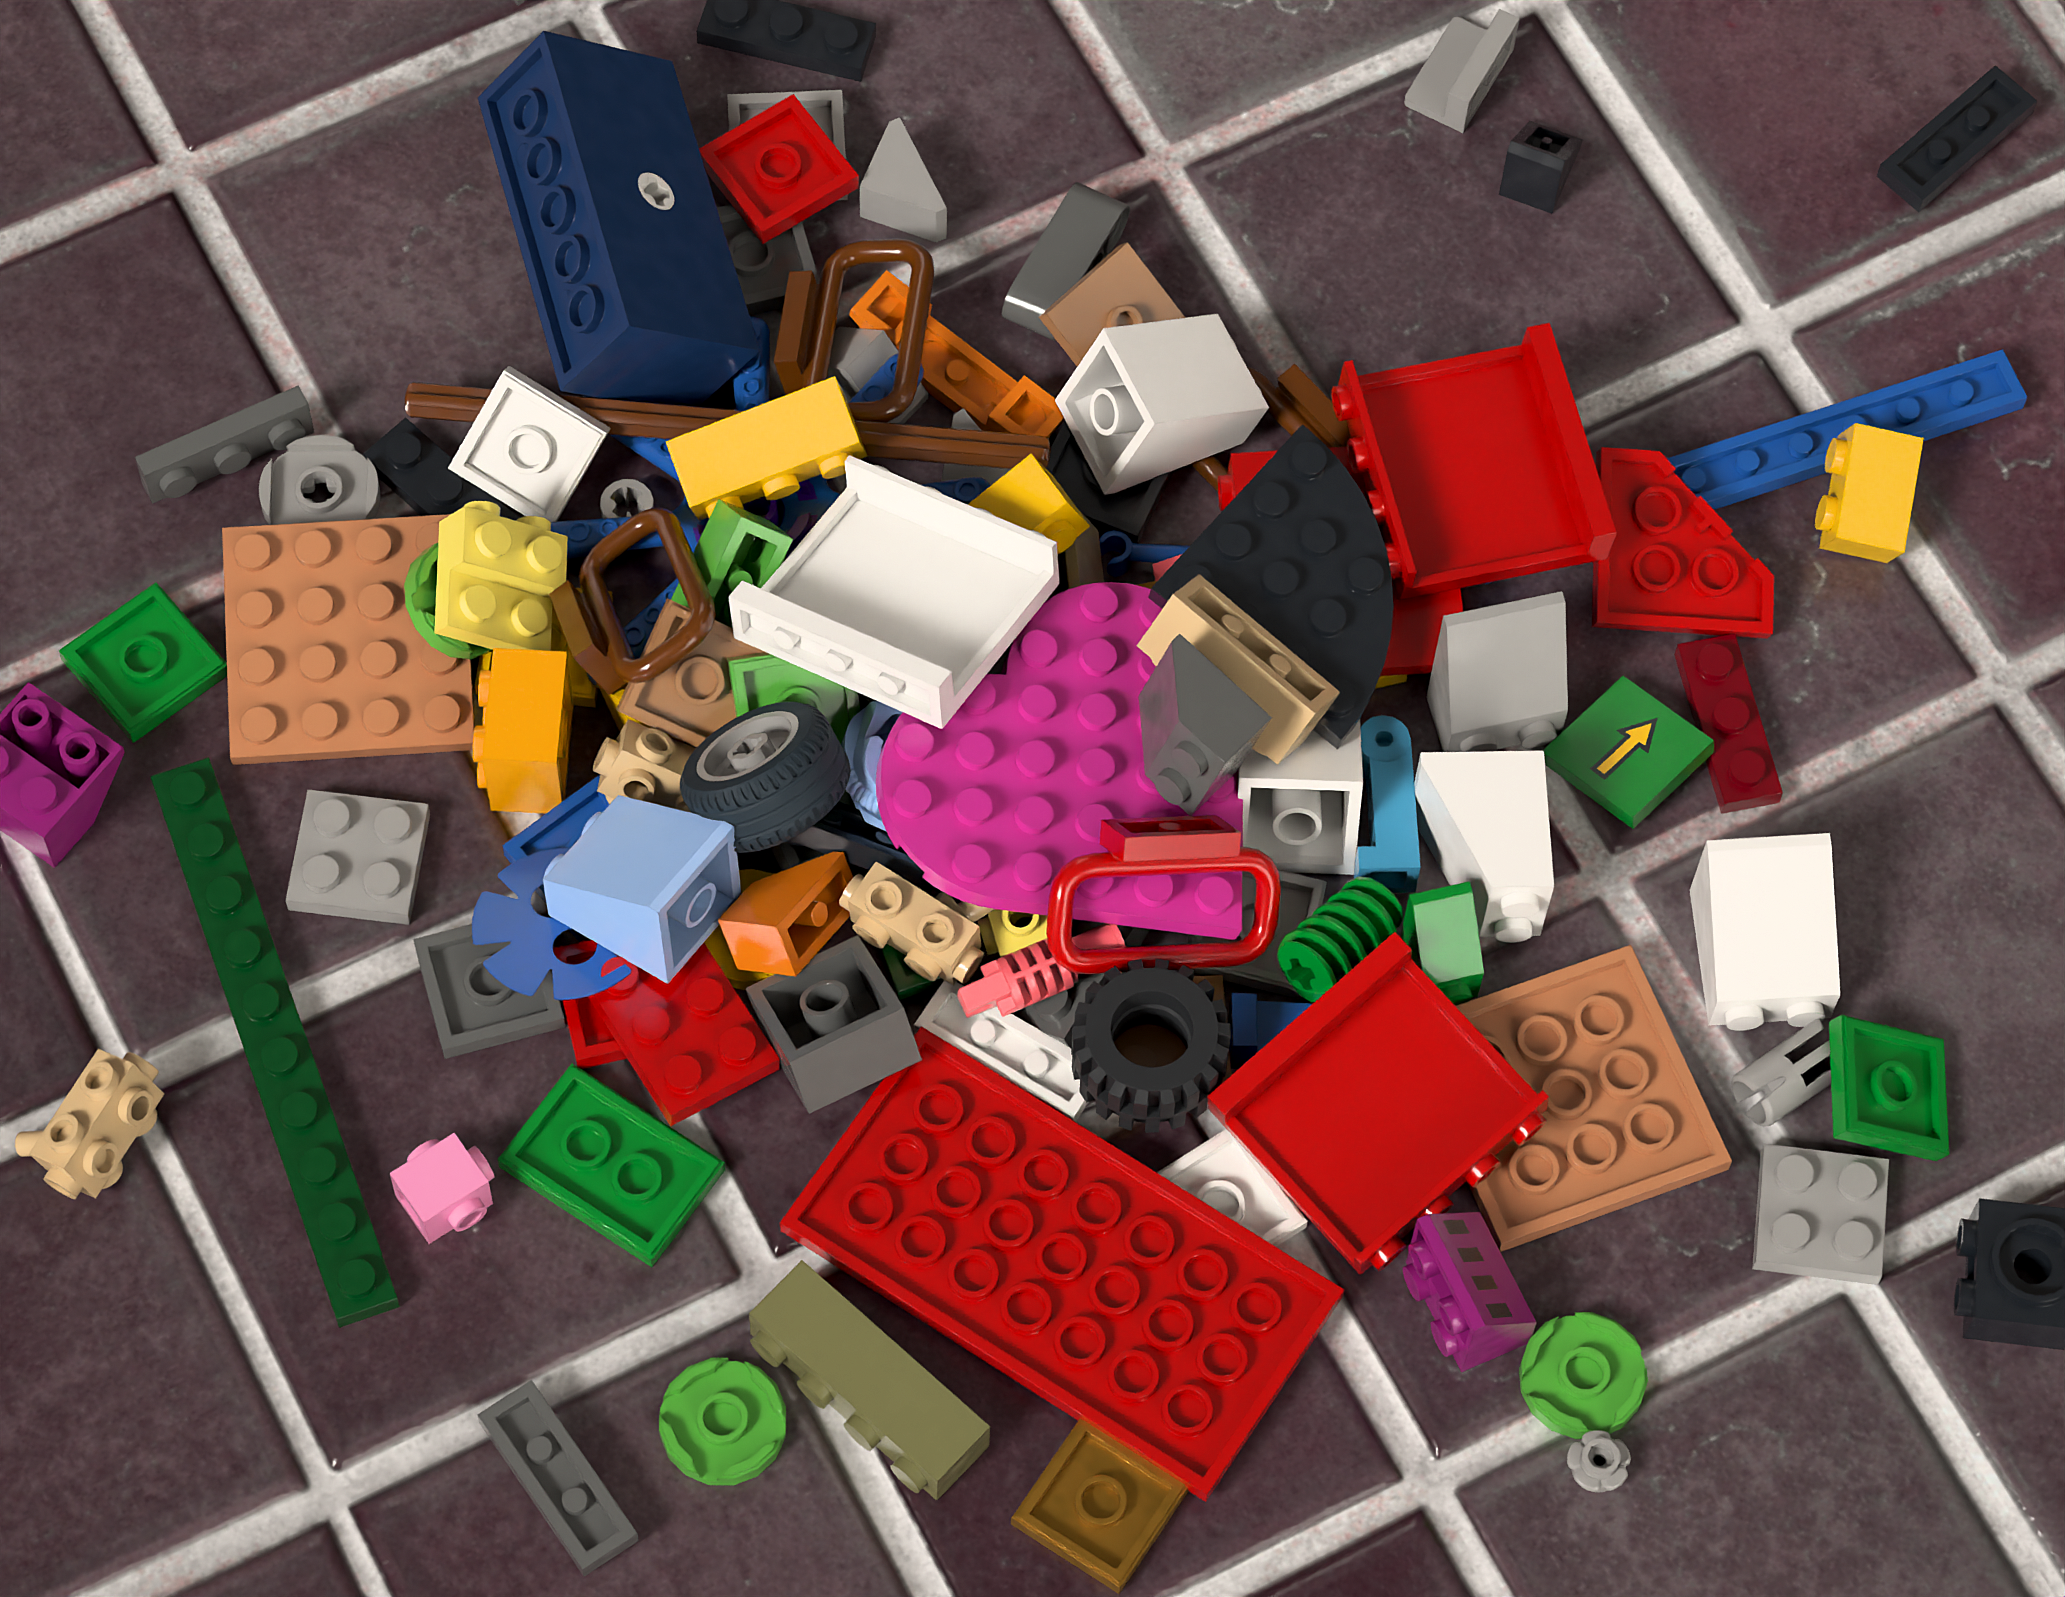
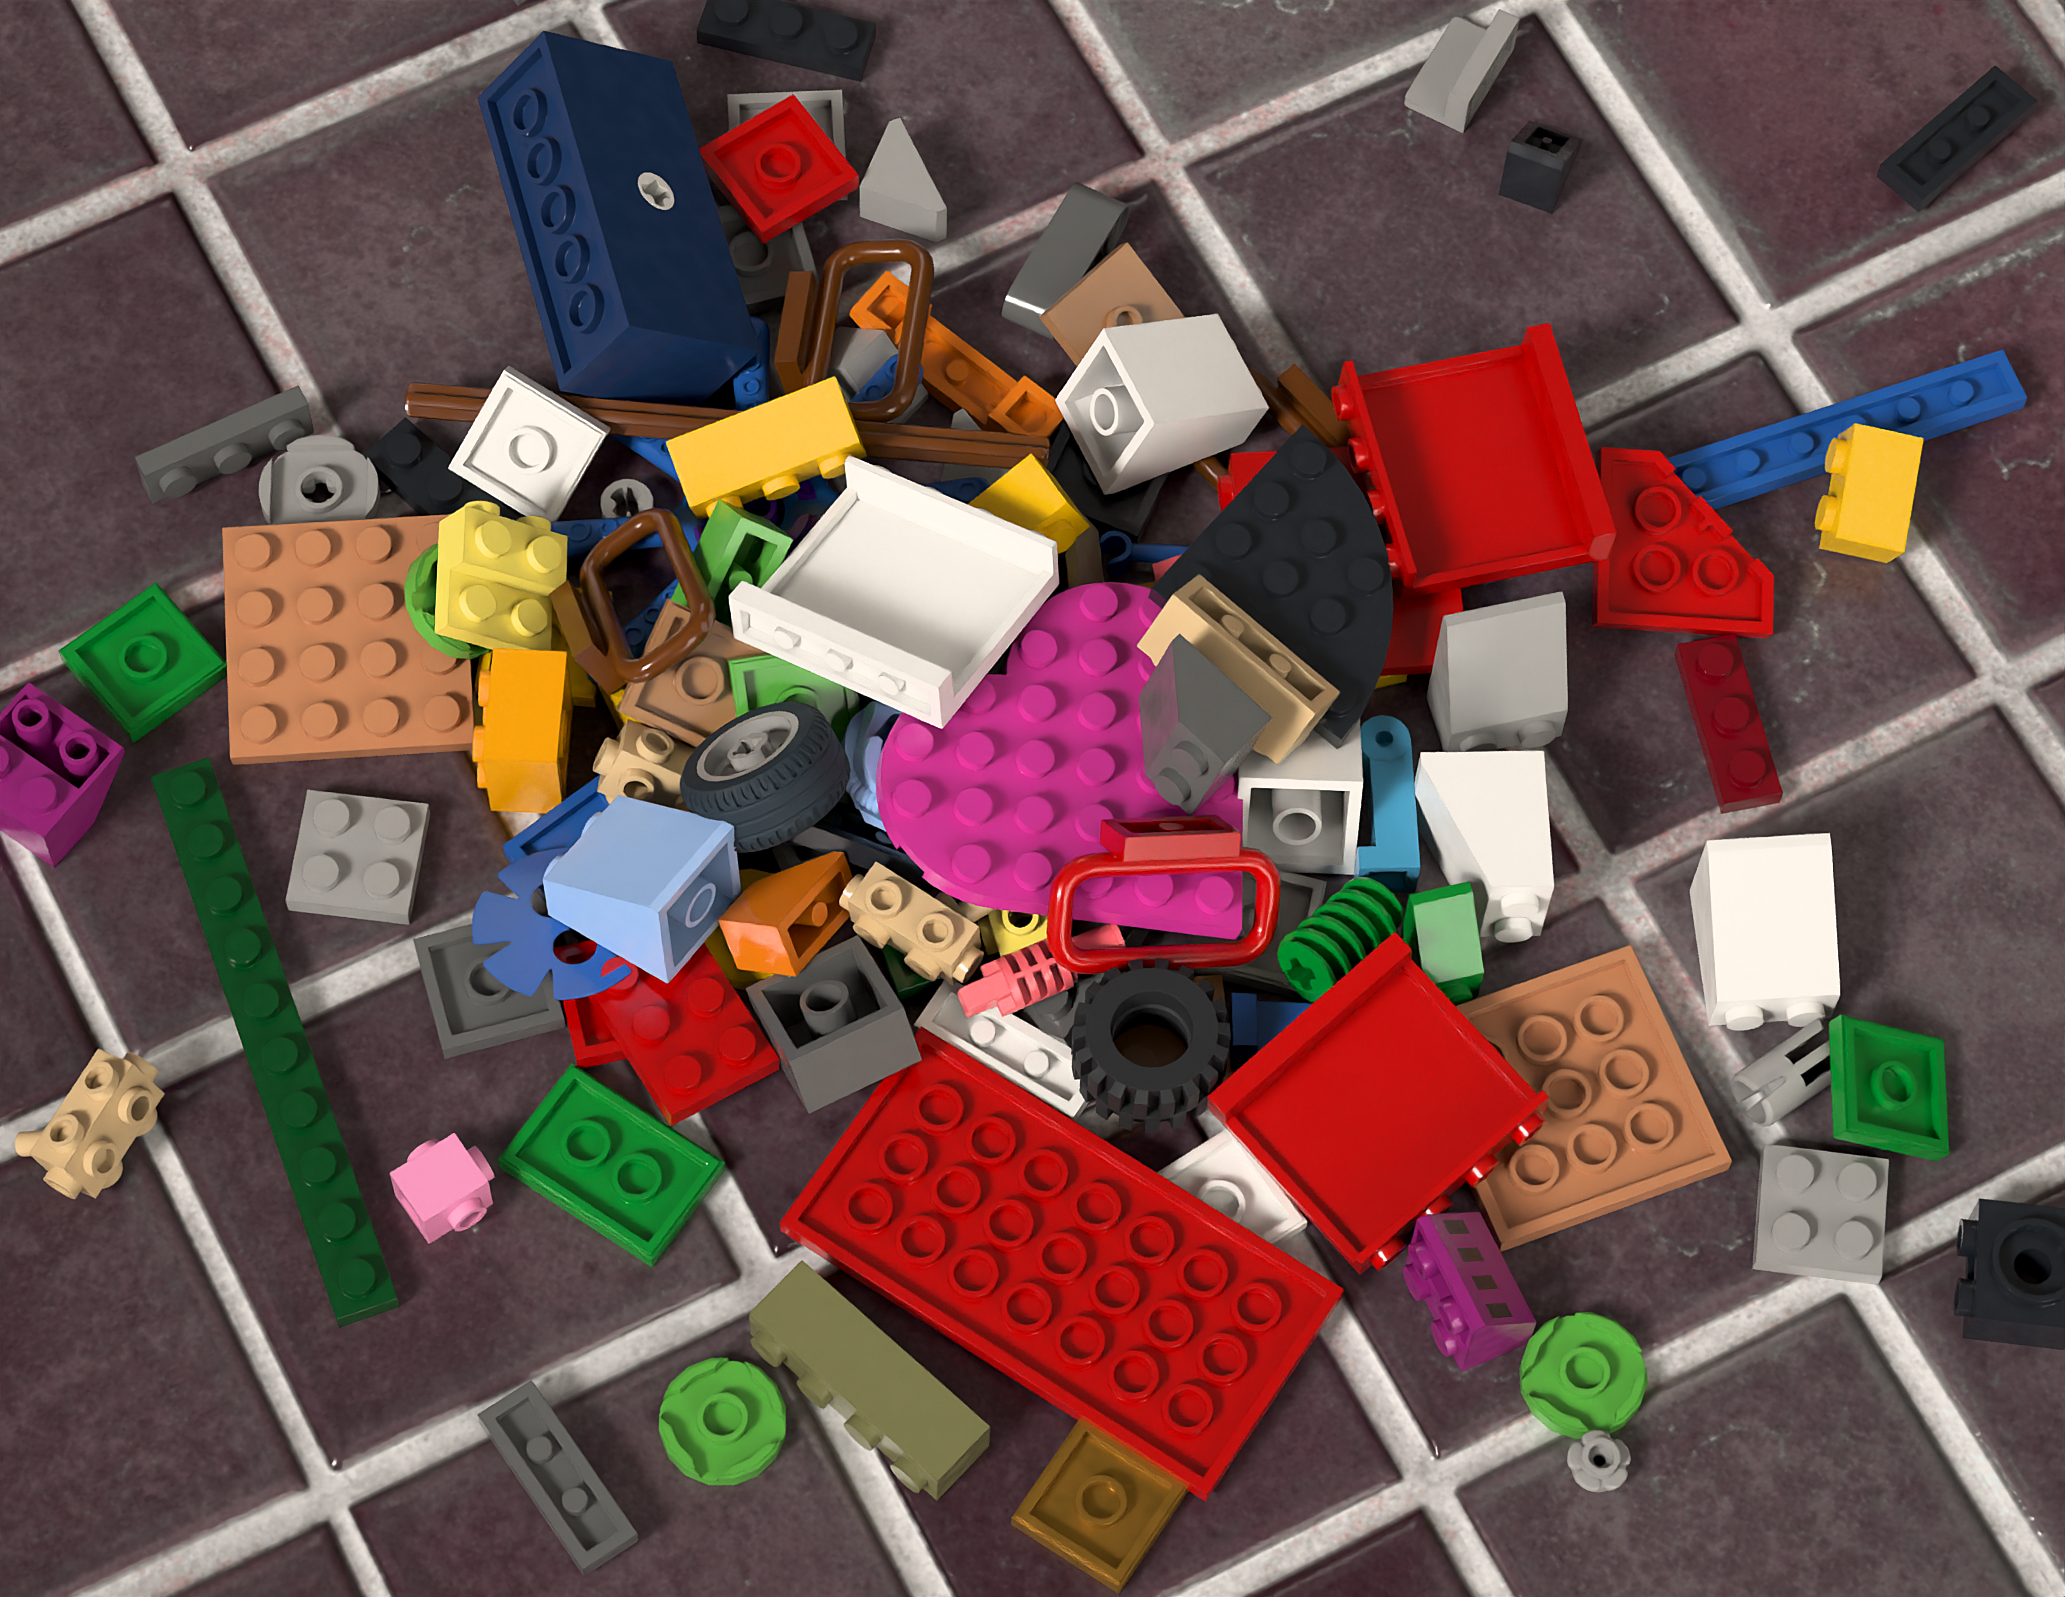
(1628, 752): green tile -> none

